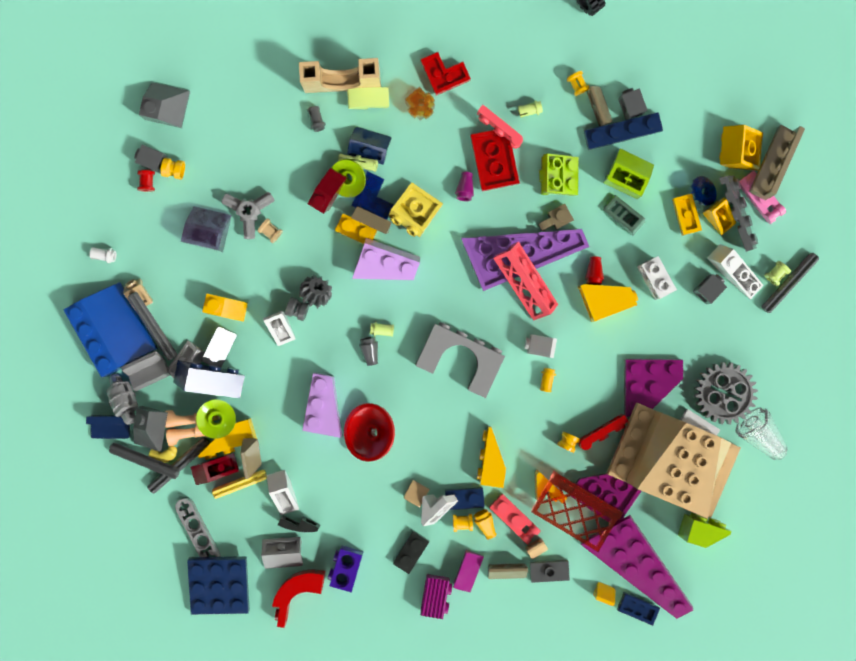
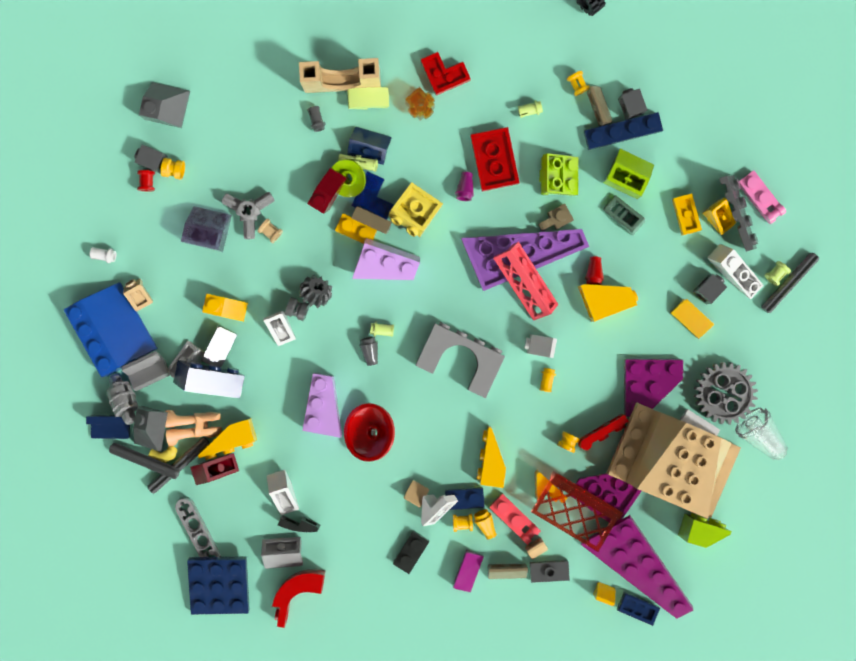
(152, 325): dark grey axle -> none
(206, 424): lime dish -> none
(239, 484): light yellow axle -> none
(250, 456): dark tan slope -> none
(348, 569): dark purple brick -> none
(435, 596): magenta brick -> none
(500, 127): coral plate -> none
(656, 278): white brick -> none
(692, 318): none -> yellow slope
(709, 194): clear blue gear -> none
(741, 147): yellow slope -> none
(776, 162): dark tan fence -> none

